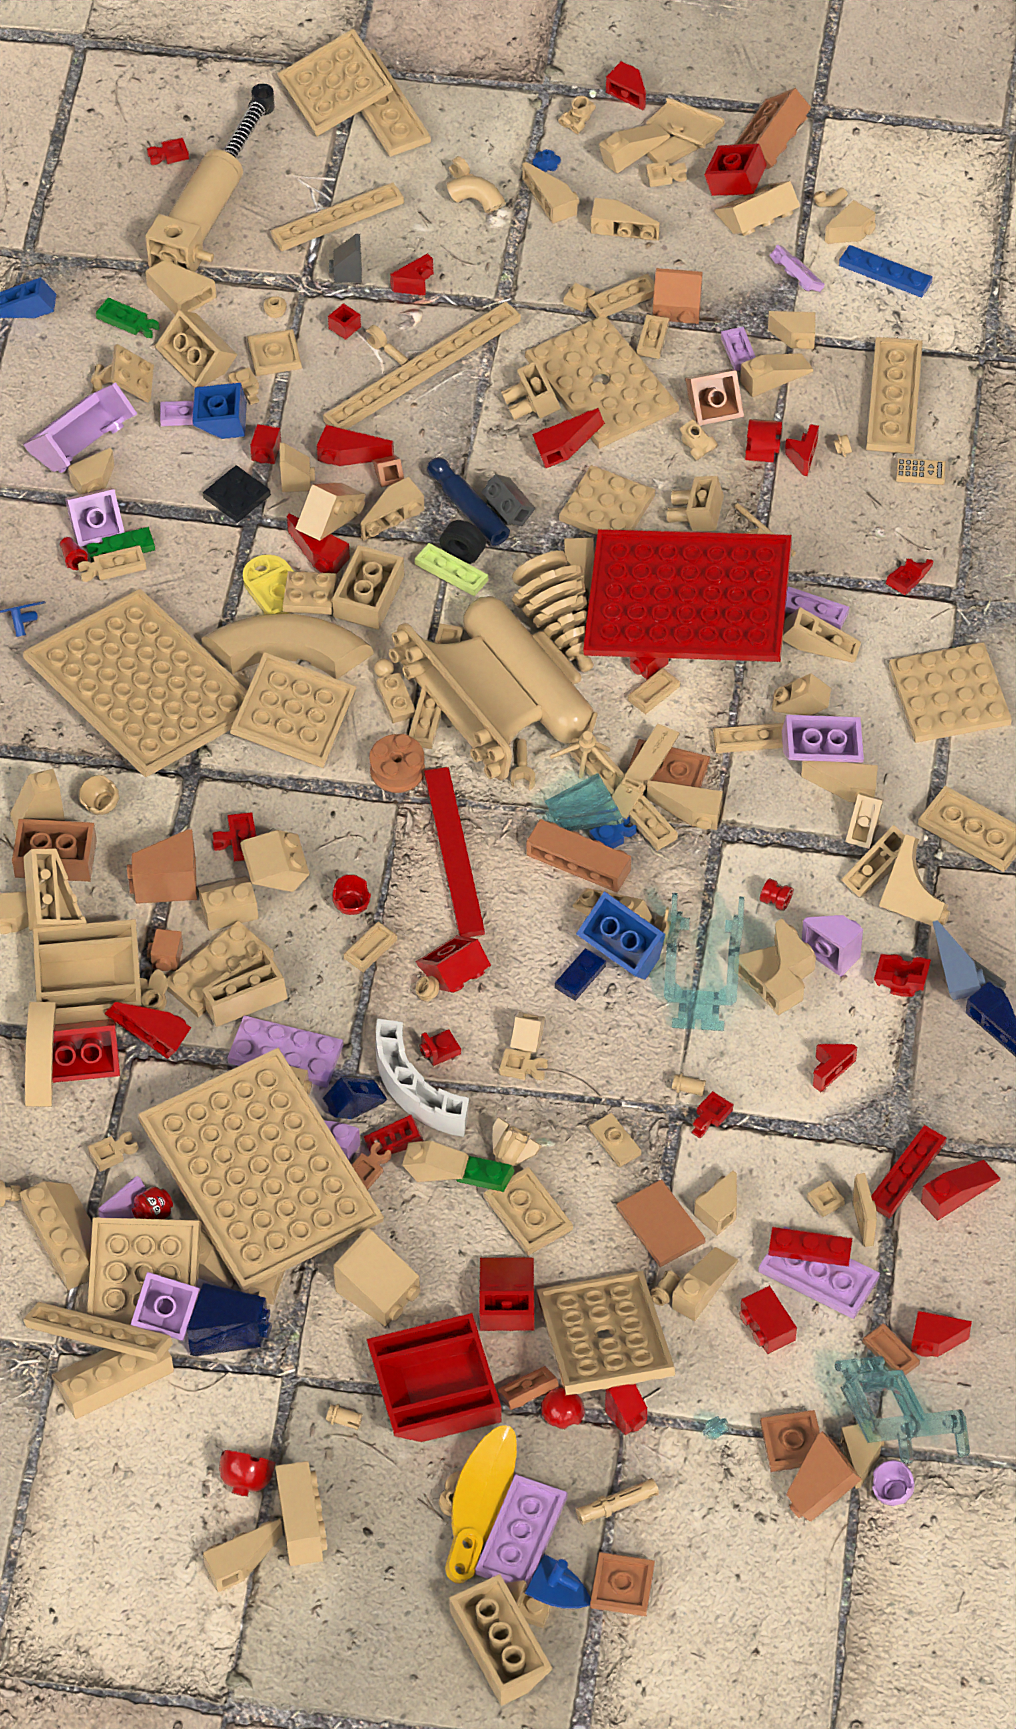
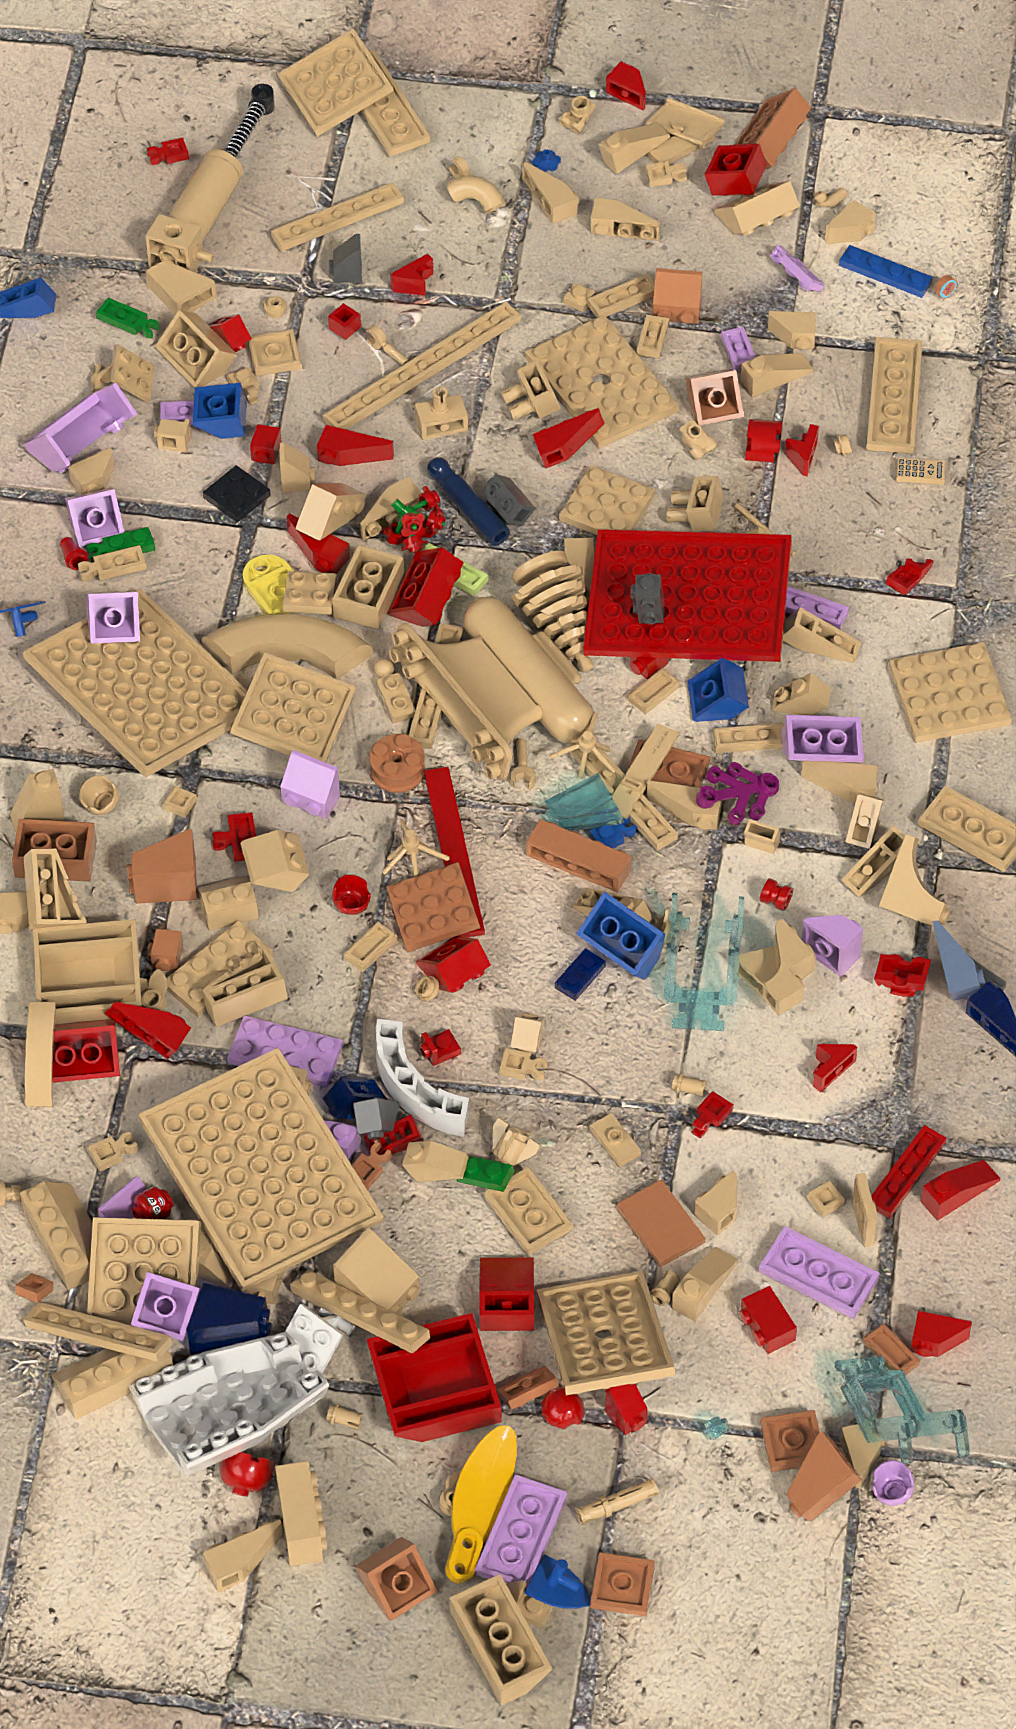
(34, 1288): none -> nougat plate
(113, 617): none -> lavender slope
(173, 434): none -> tan brick
(179, 801): none -> tan tile
(198, 1401): none -> white wedge
(232, 331): none -> red slope
(310, 785): none -> lavender slope
(317, 1336): none -> white plate
(360, 1311): none -> tan plate
(375, 1117): none -> slope
(388, 470): nougat brick -> none
(396, 1578): none -> nougat slope
(410, 845): none -> tan plant
(416, 523): none -> red plant
(426, 587): none -> red slope
(433, 907): none -> nougat plate
(441, 415): none -> tan brick
(463, 541): black tyre -> none
(648, 598): none -> dark grey brick
(718, 692): none -> blue slope
(762, 836): none -> tan piece
(765, 785): none -> magenta plant
(810, 1246): red plate -> none
(945, 286): none -> nougat tile

